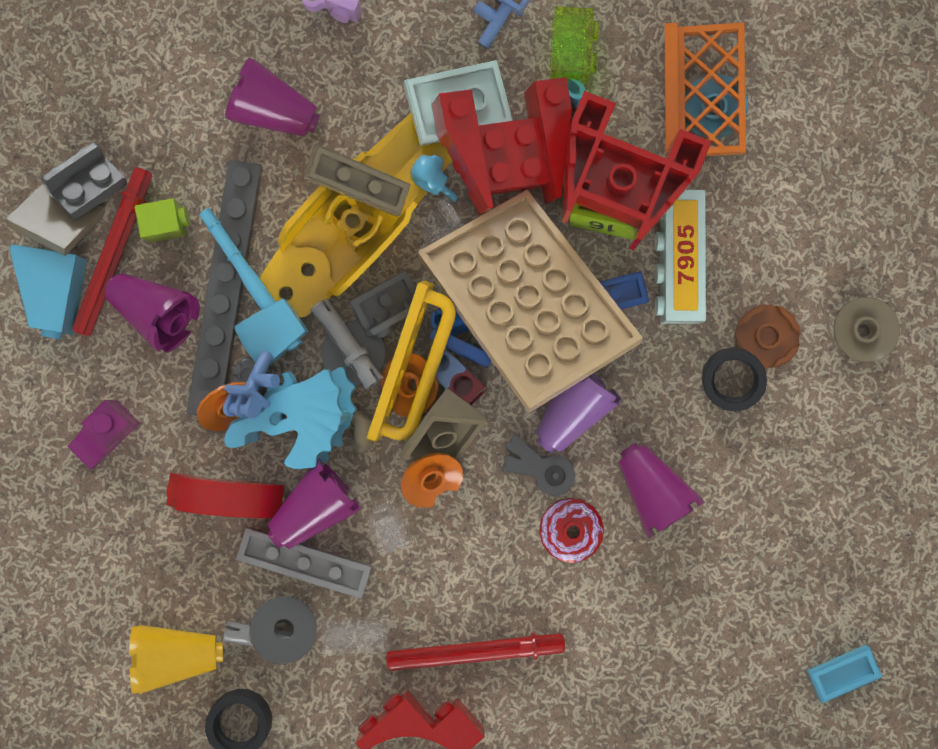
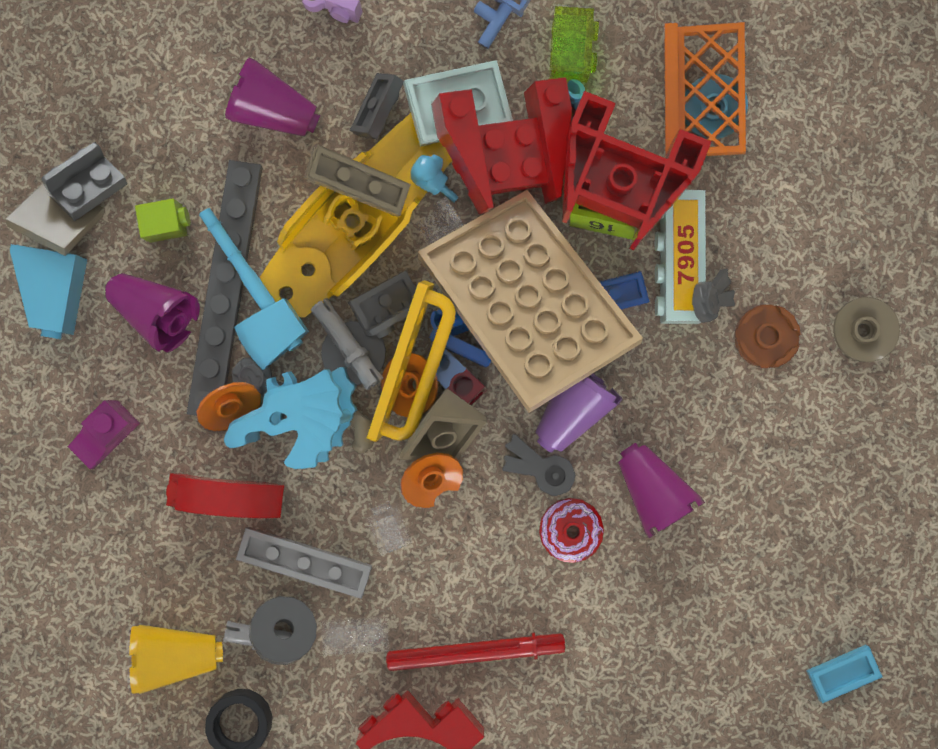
(112, 251): red axle -> none
(245, 399): medium blue arm -> none
(312, 507): magenta cone -> none
(377, 106): none -> dark grey plate
(711, 296): none -> dark grey piece
(739, 403): black tyre -> none

